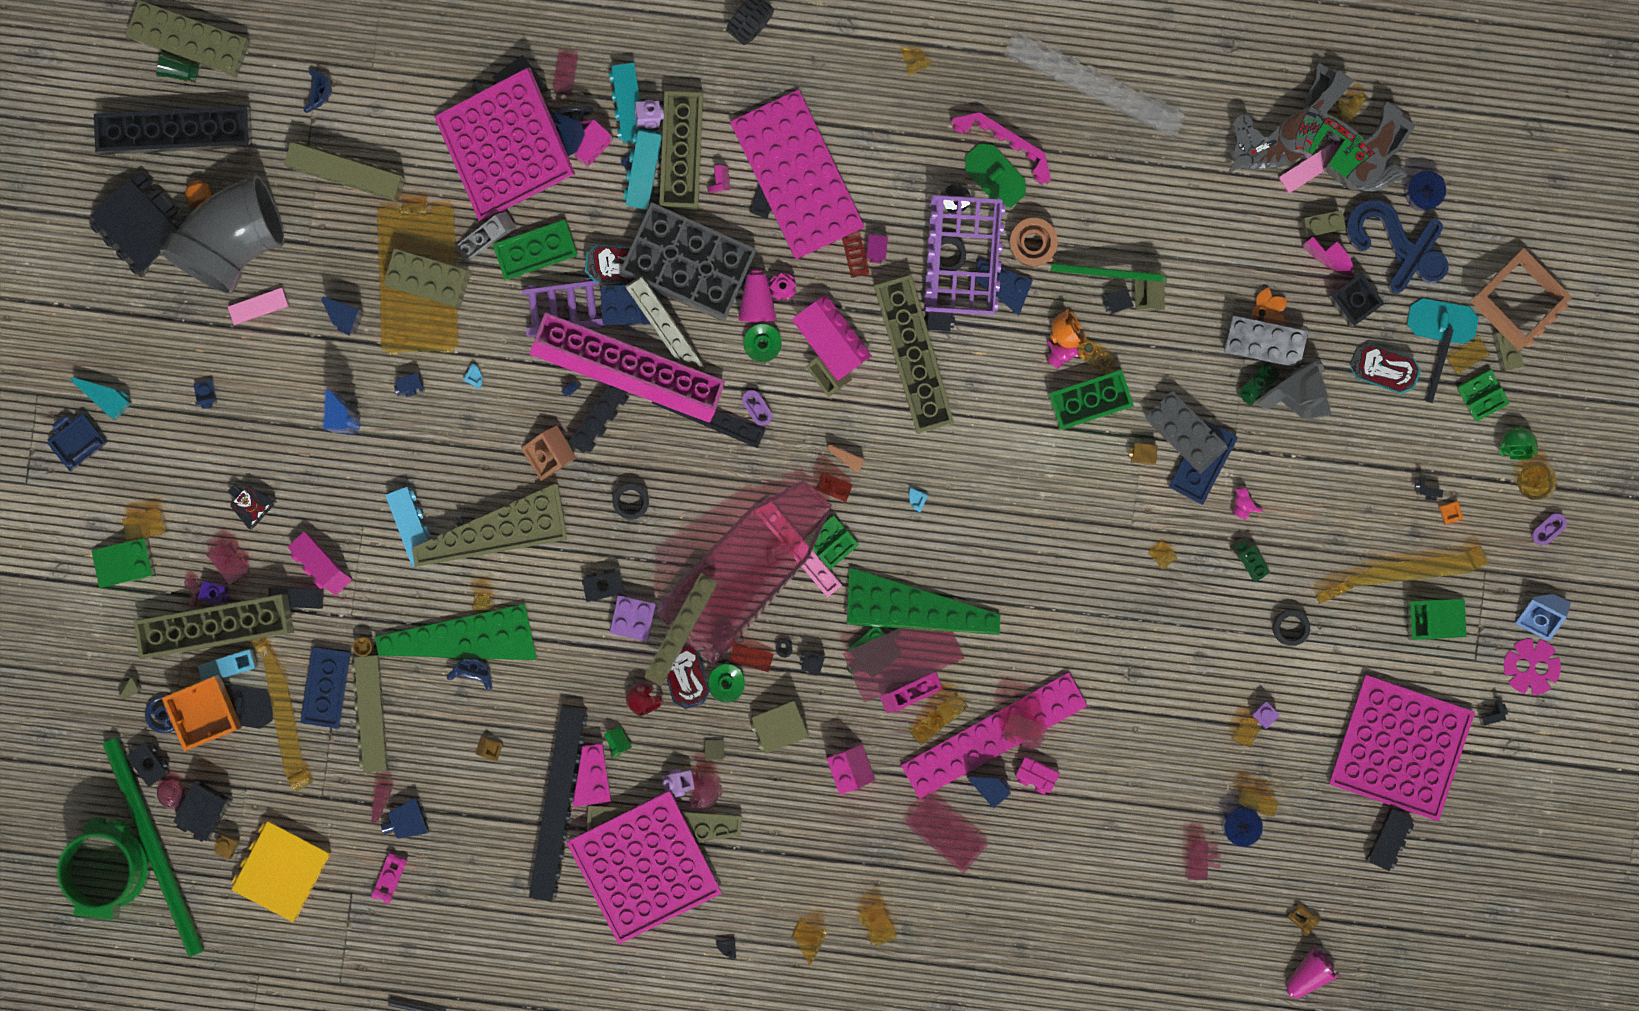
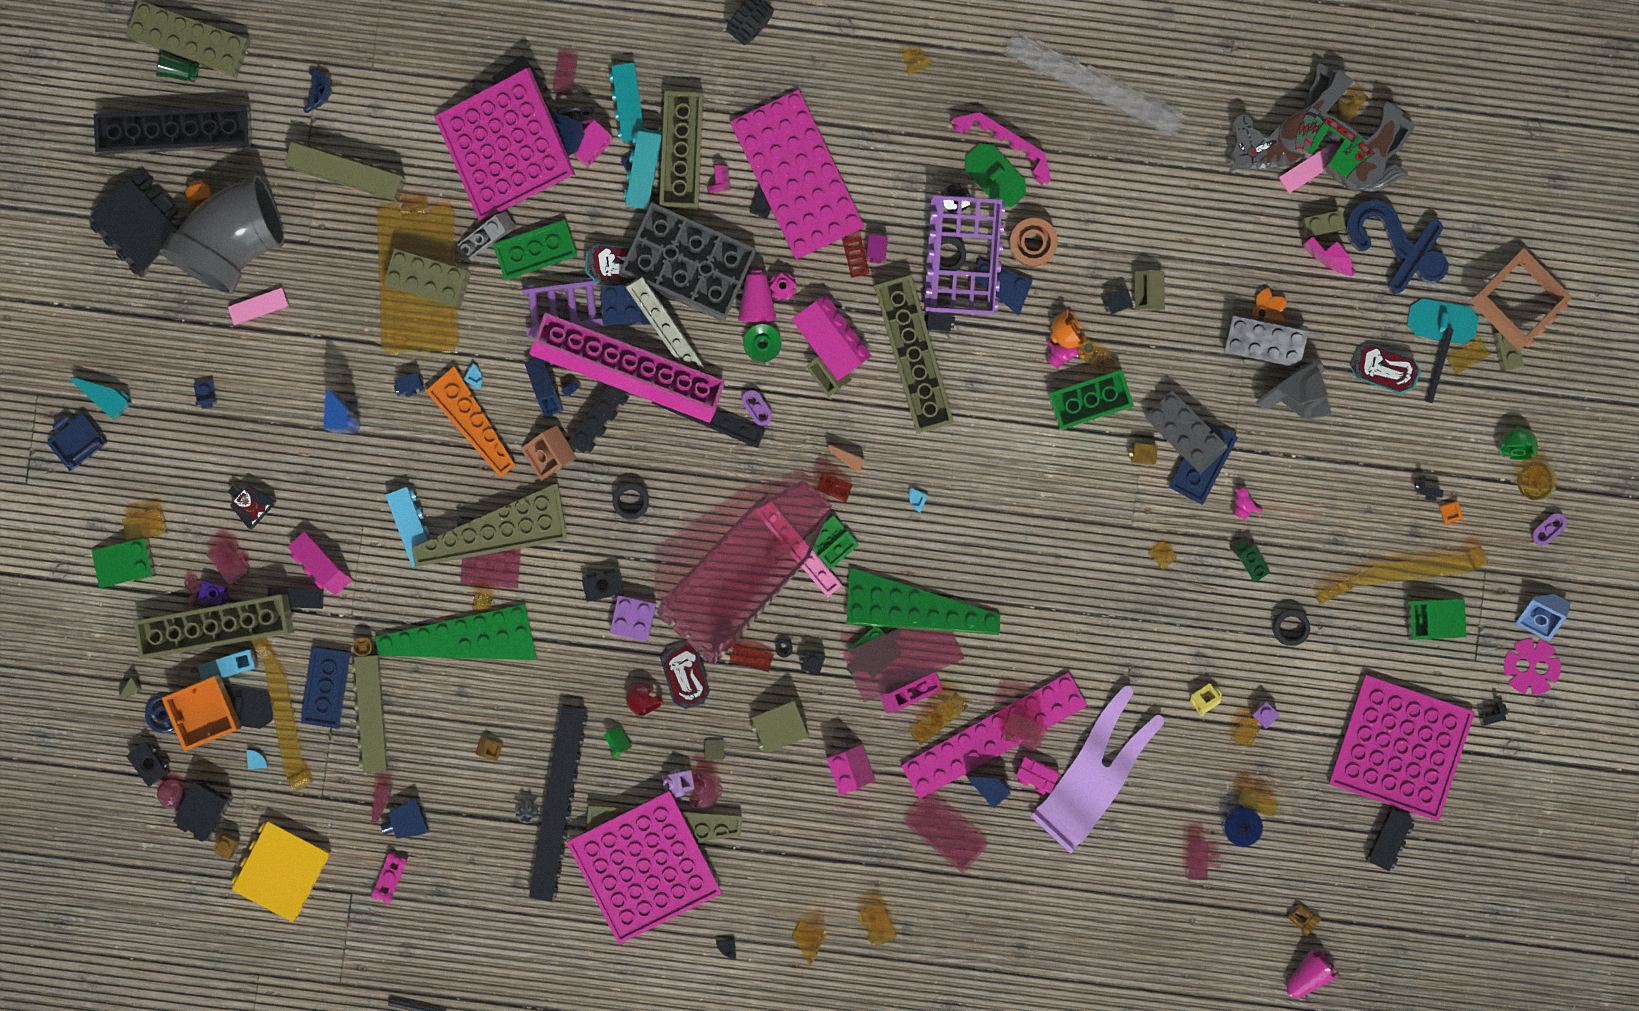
(140, 868): green cylinder -> none
(153, 847): green axle -> none
(255, 760): none -> medium azure tile
(343, 316): dark blue slope -> none
(462, 409): none -> orange wing
(473, 670): dark blue piece -> none
(492, 569): none -> clear pink plate
(526, 811): none -> dark grey gear
(543, 386): none -> dark blue slope
(593, 777): dark pink wedge -> none
(648, 114): lavender brick -> none
(681, 629): olive brick -> none
(734, 687): green dish -> none
(1088, 784): none -> lavender flag
(1109, 273): green tile -> none
(1198, 697): none -> light yellow brick
(1258, 384): dark green bracket -> none
(1356, 300): black brick -> none
(1416, 197): clear blue brick -> none
(1482, 395): green slope -> none

